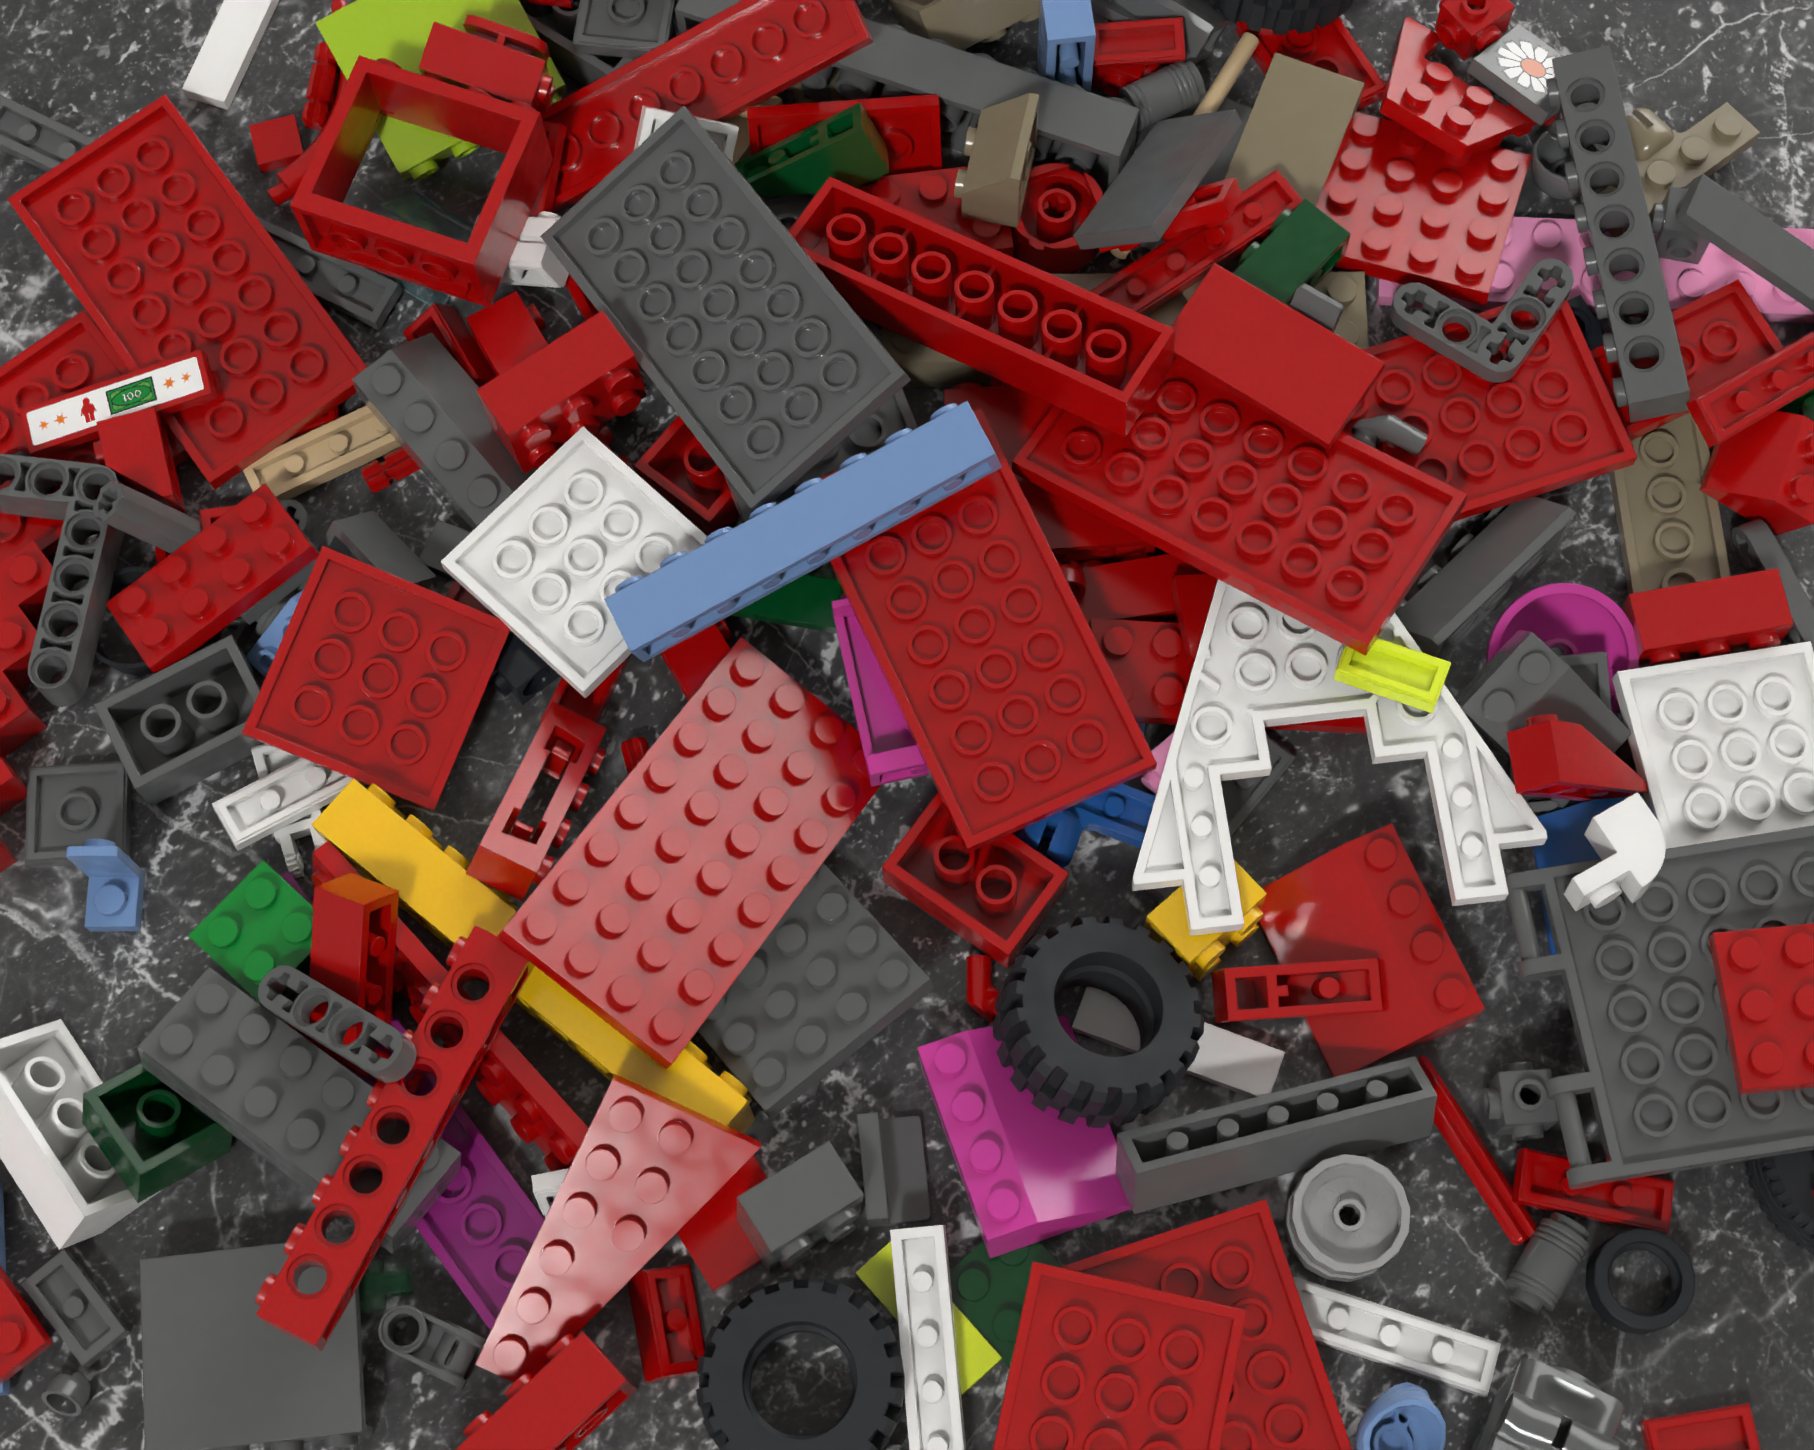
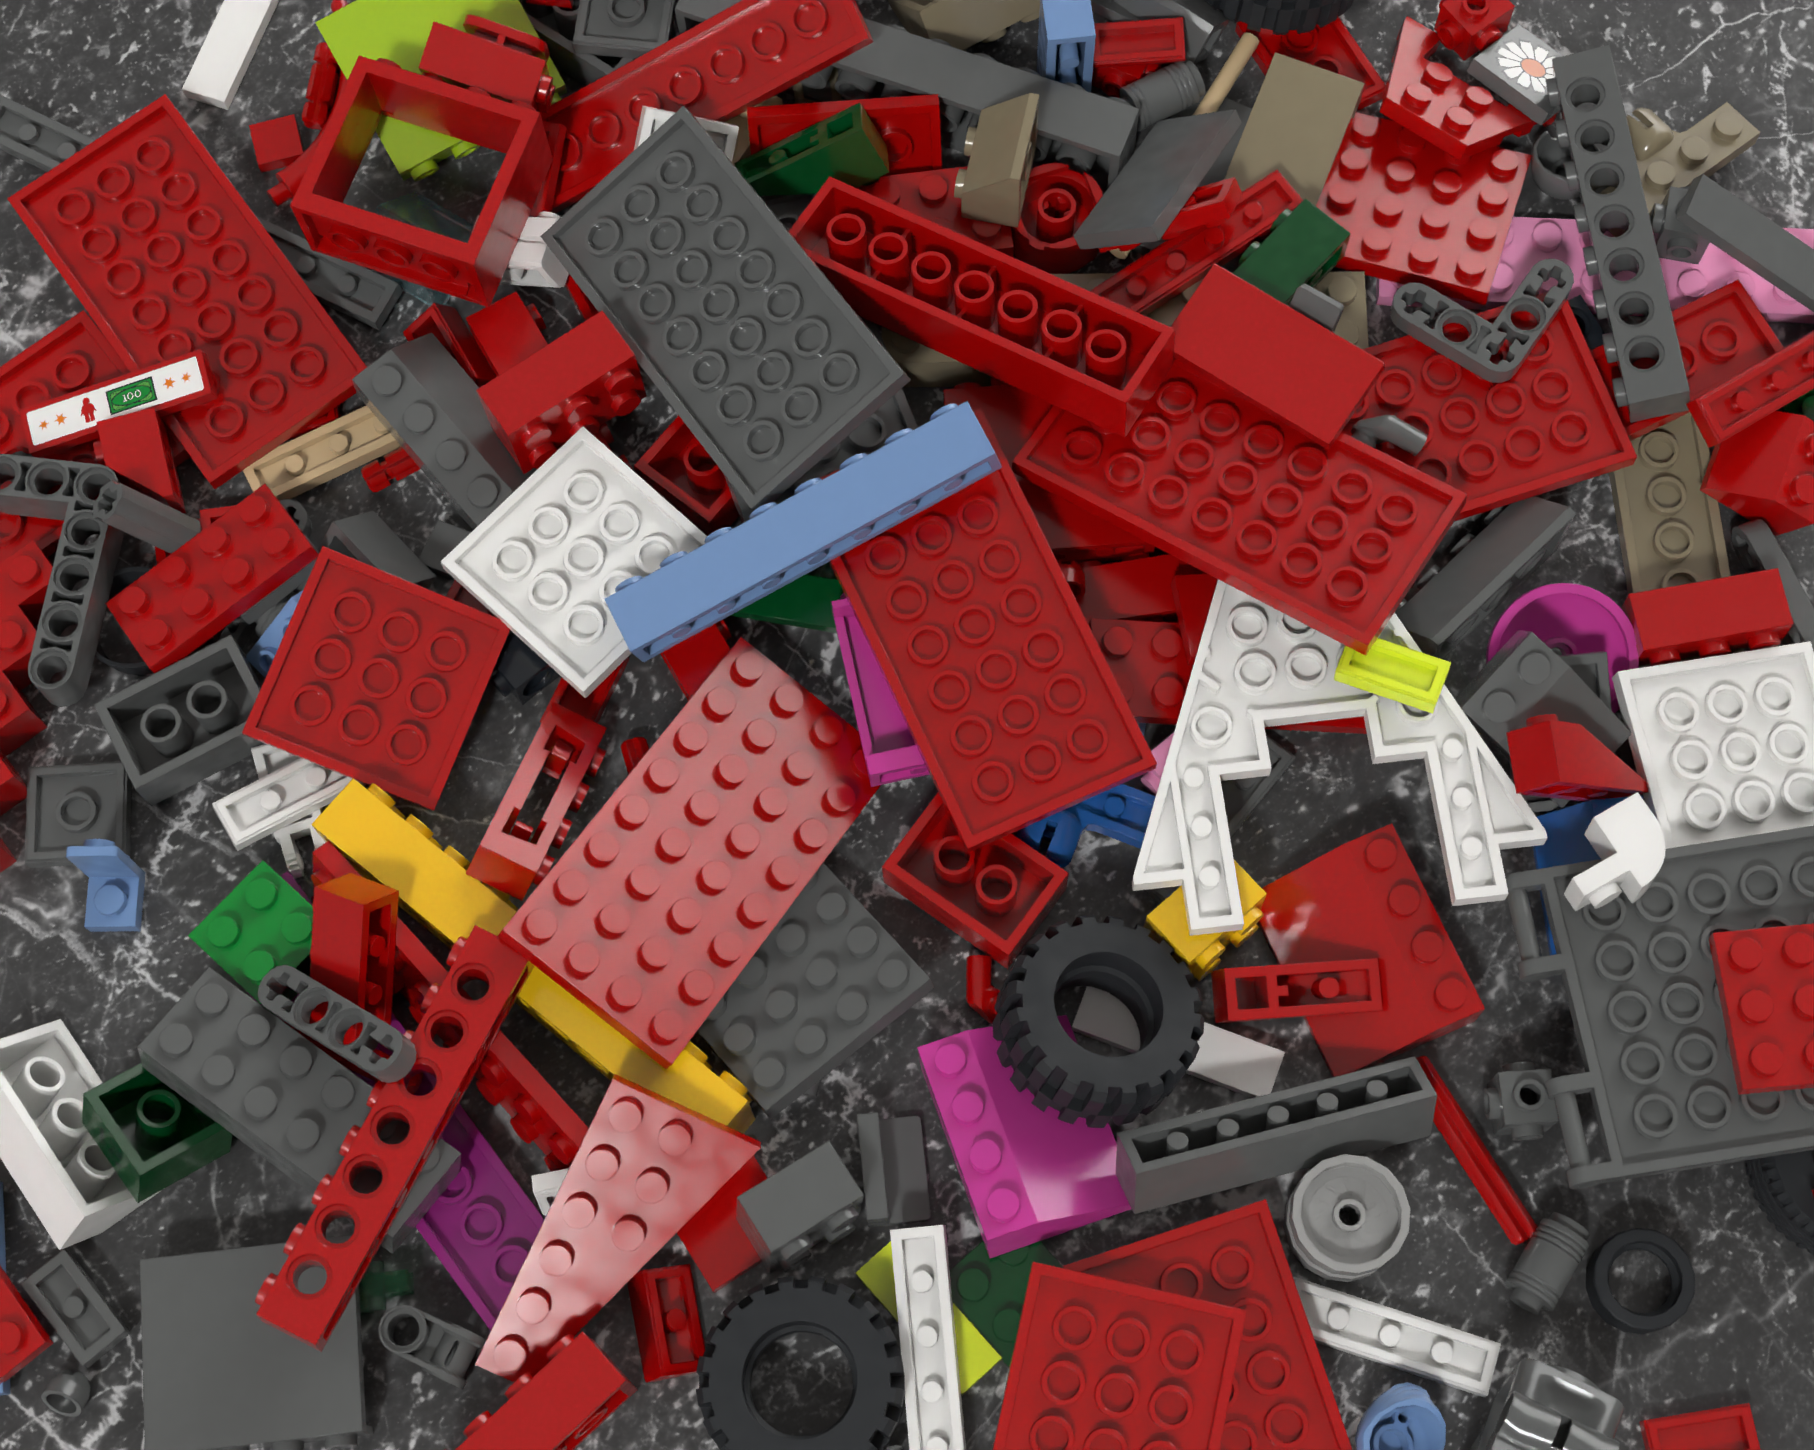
(1628, 1203): red tile -> none

